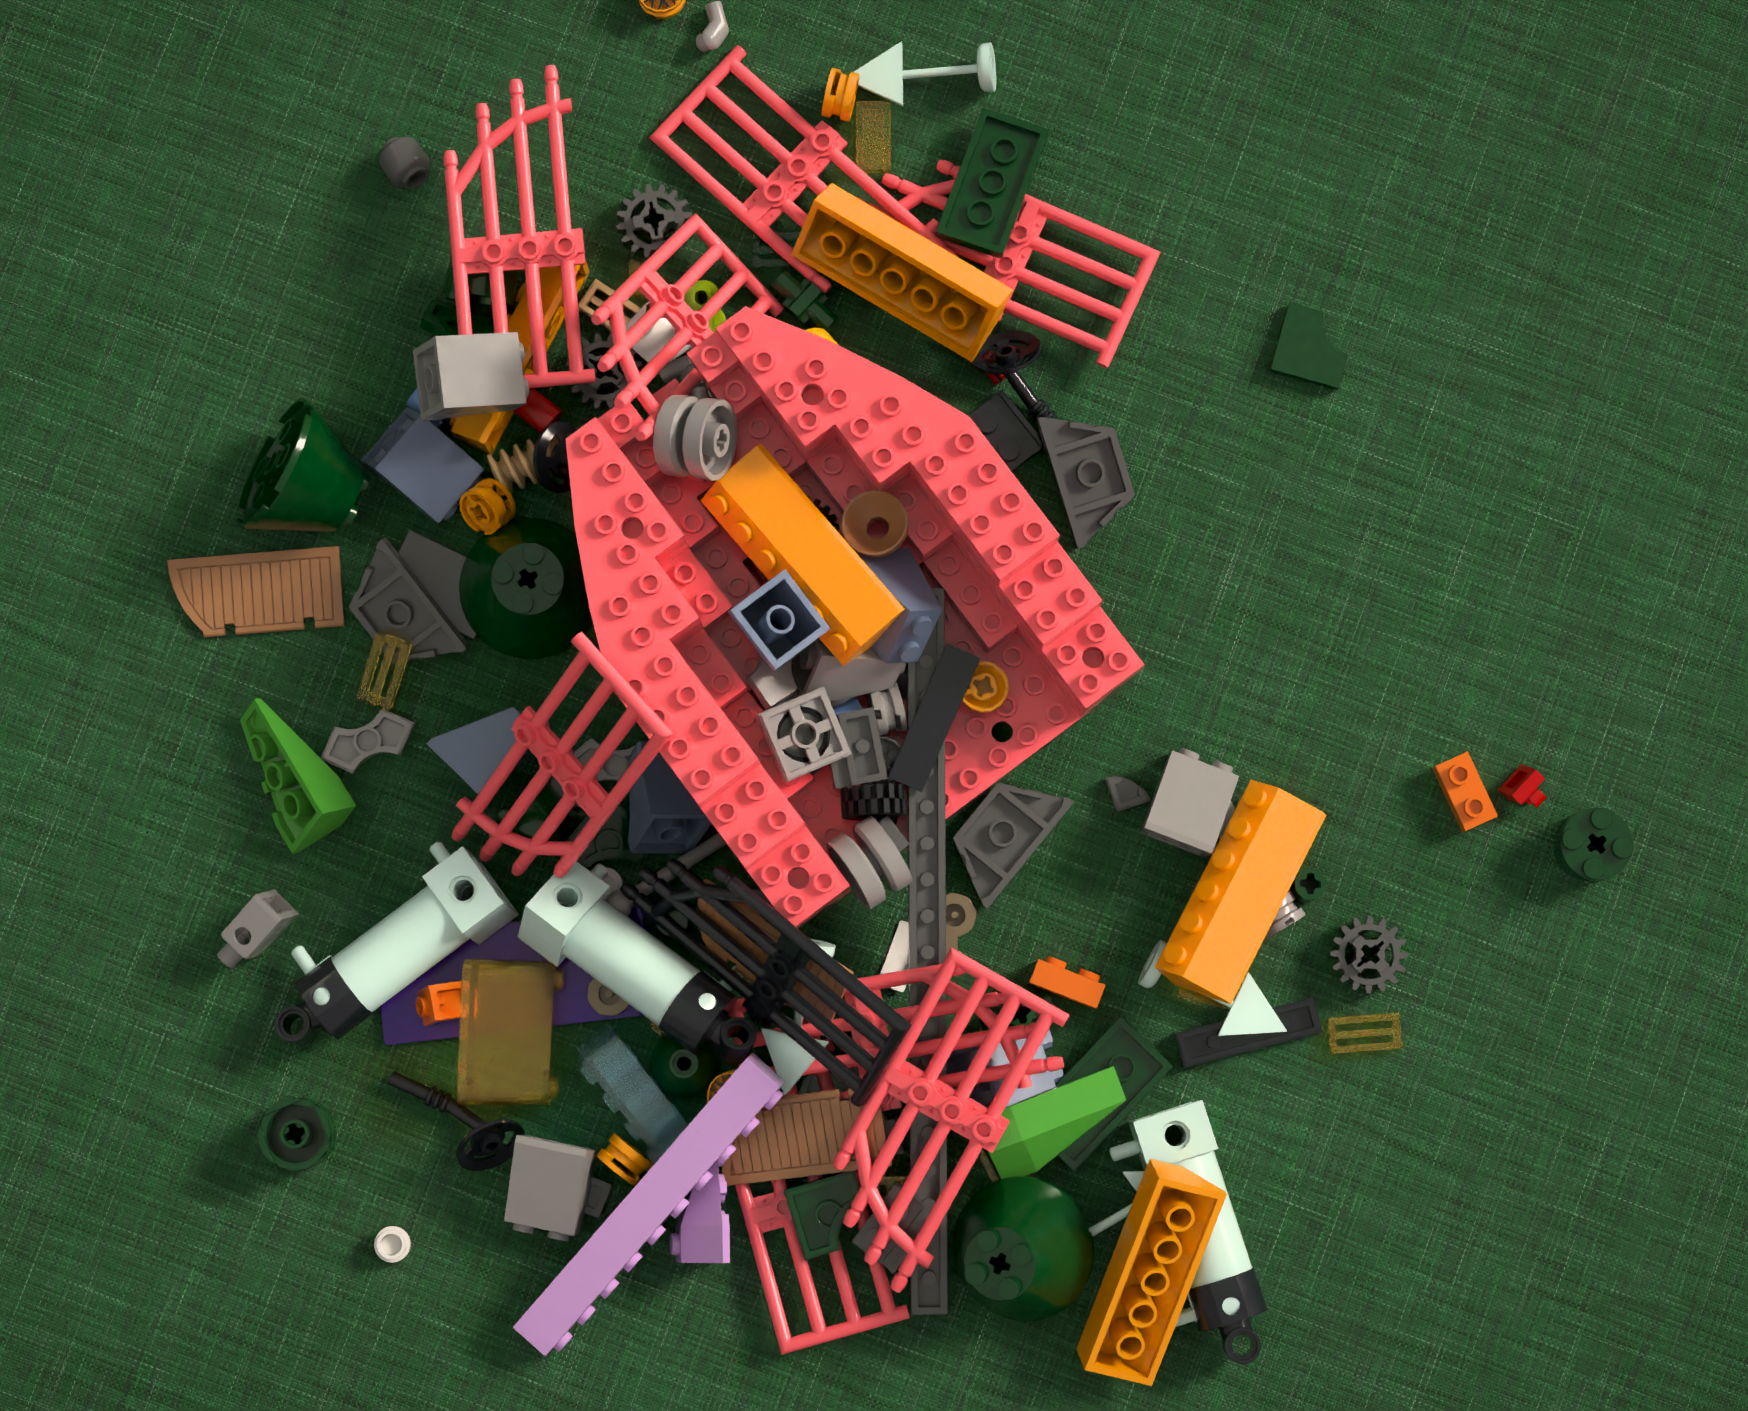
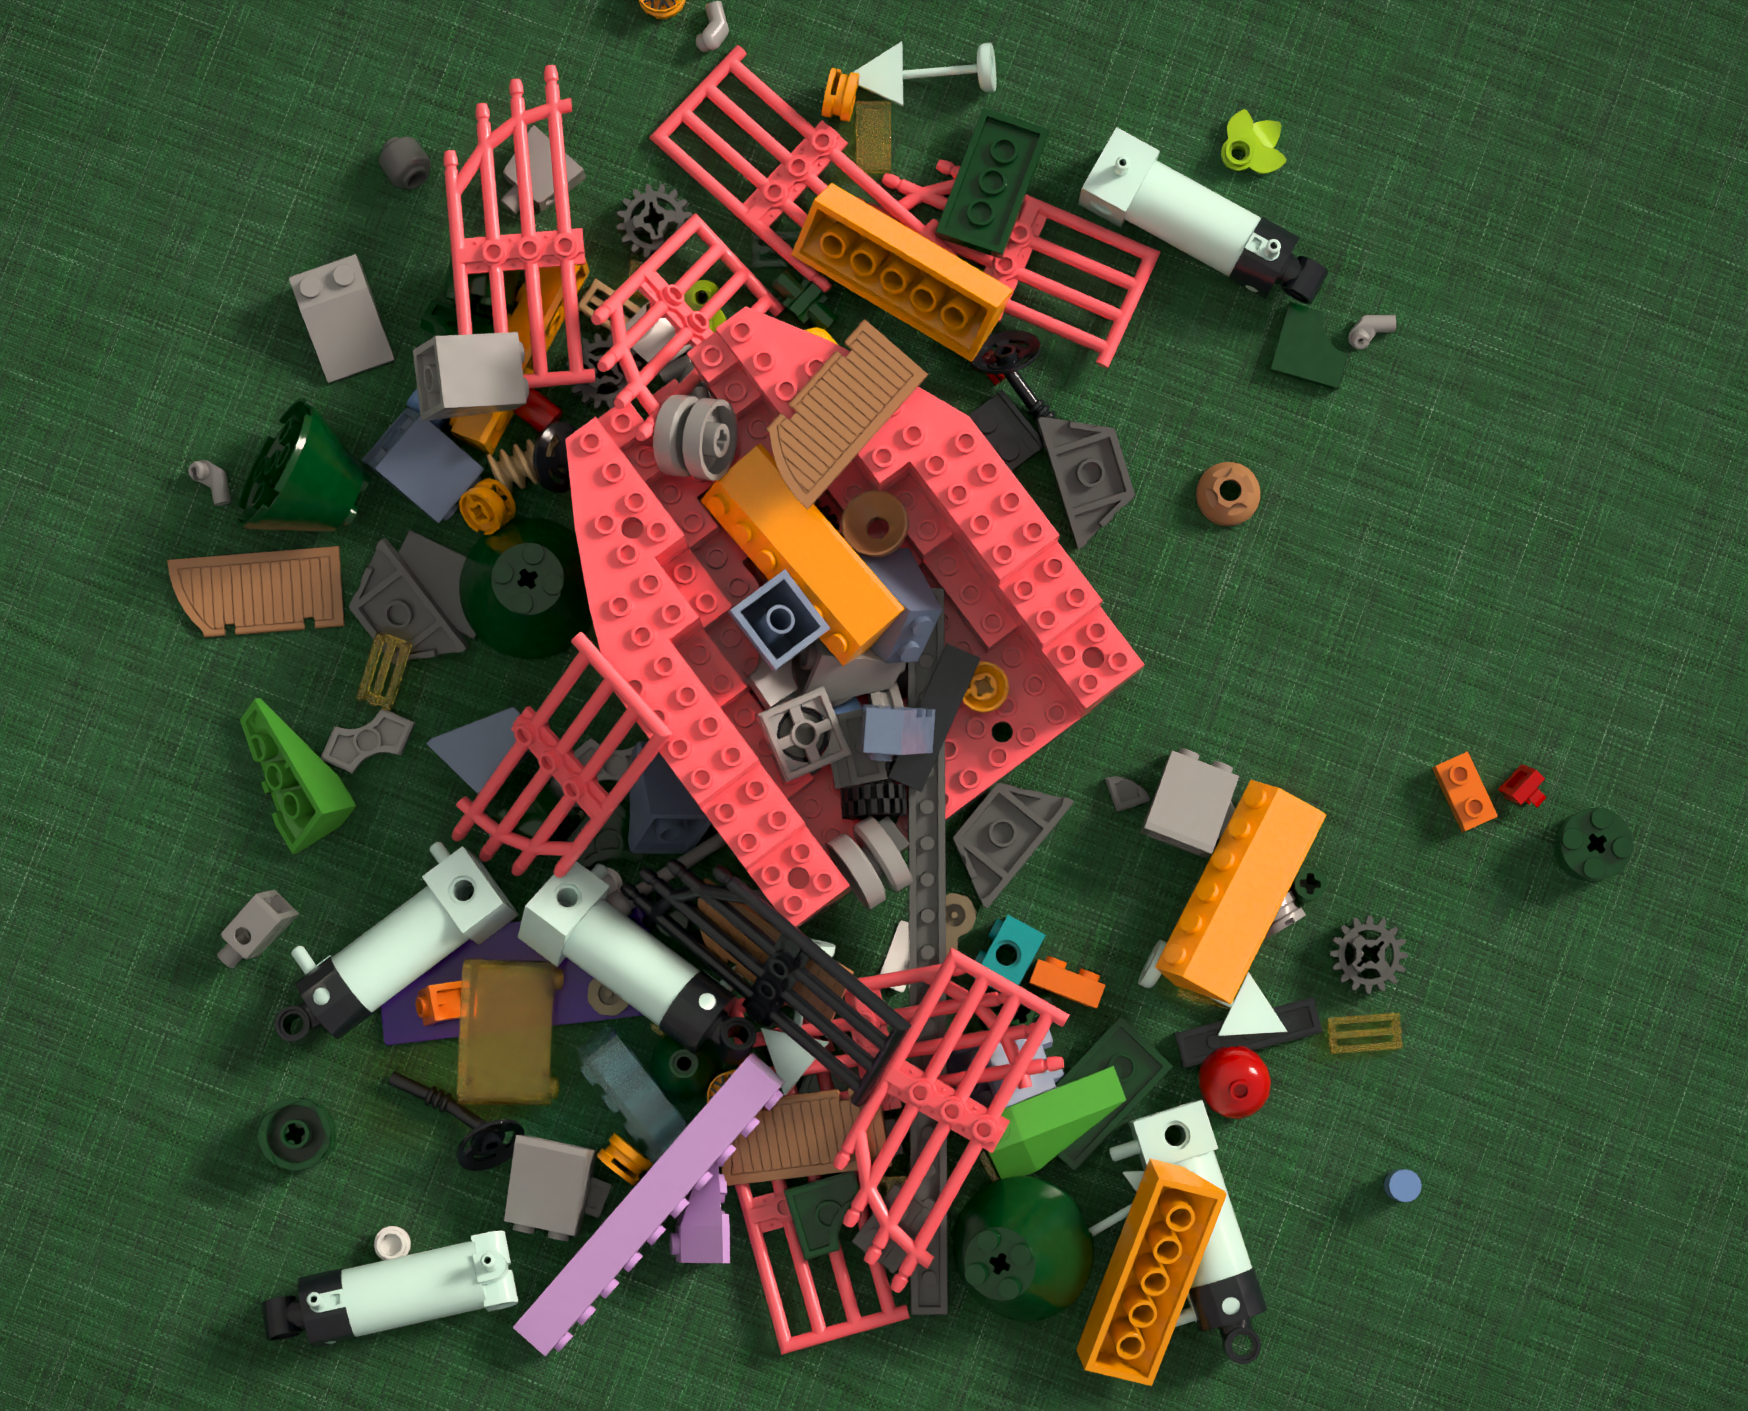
(213, 477): none -> light grey arm
(342, 318): none -> light grey slope
(395, 1292): none -> light aqua piece
(540, 174): none -> light grey torso
(841, 411): none -> medium nougat piece
(896, 731): none -> sand blue wedge
(1021, 938): none -> teal brick
(1223, 511): none -> medium nougat piece
(1234, 1082): none -> red cylinder
(1246, 248): none -> light aqua piece
(1256, 142): none -> lime plate
(1367, 328): none -> light grey arm
(1402, 1185): none -> medium blue piece

